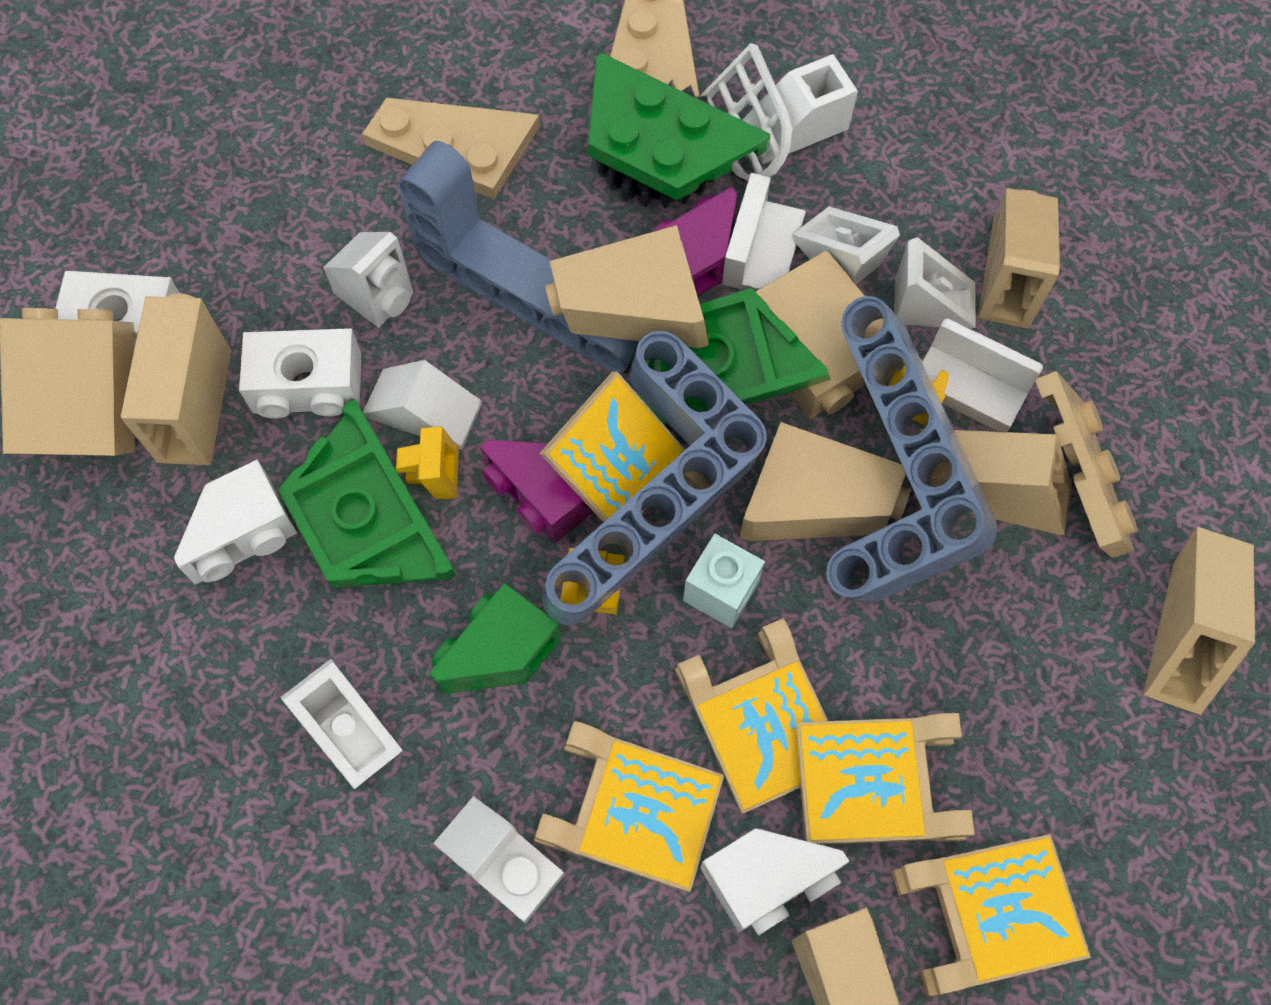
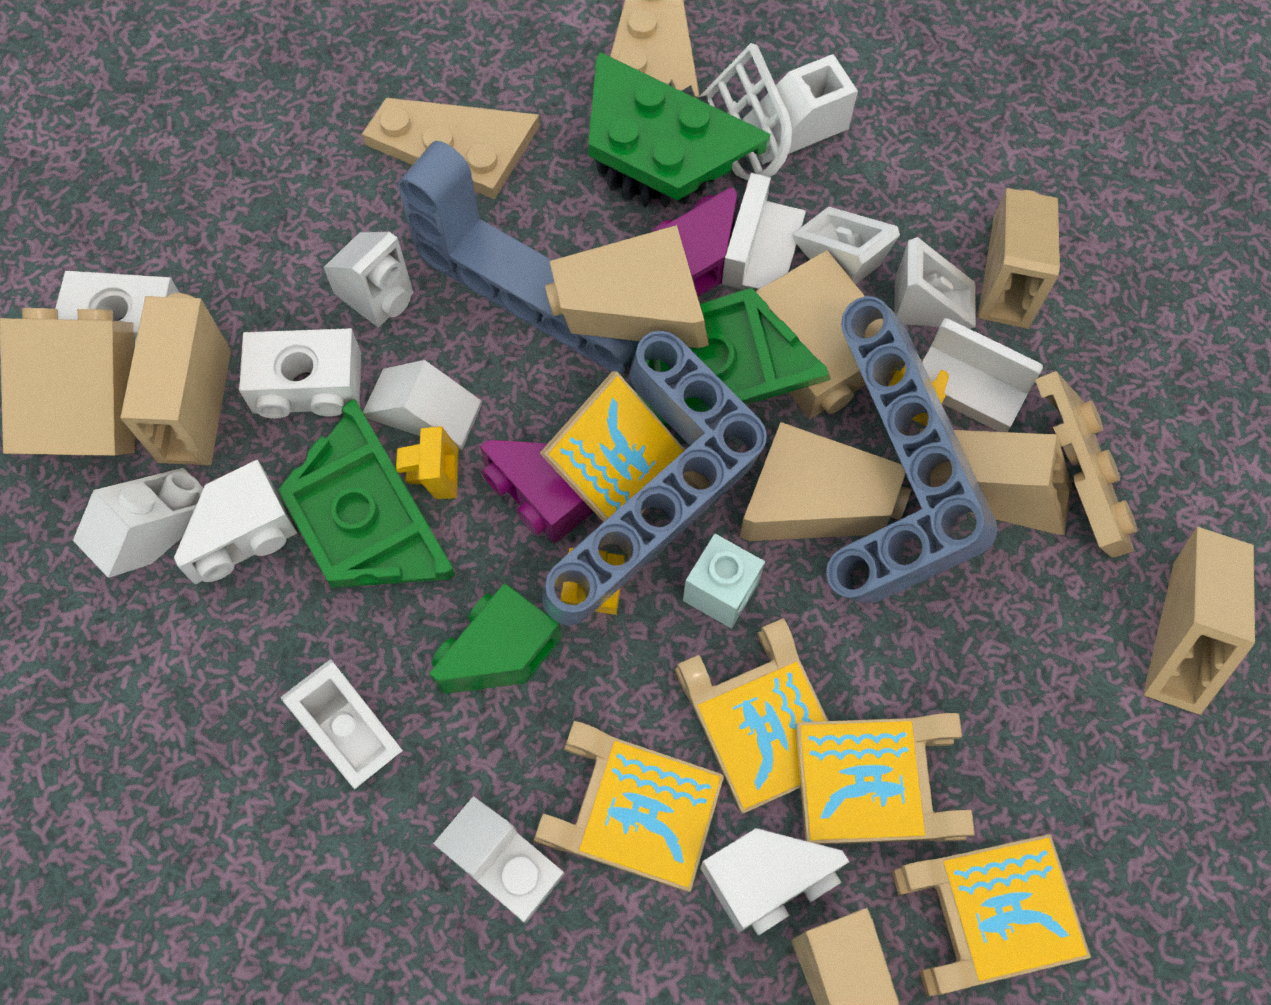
(137, 520): none -> white slope

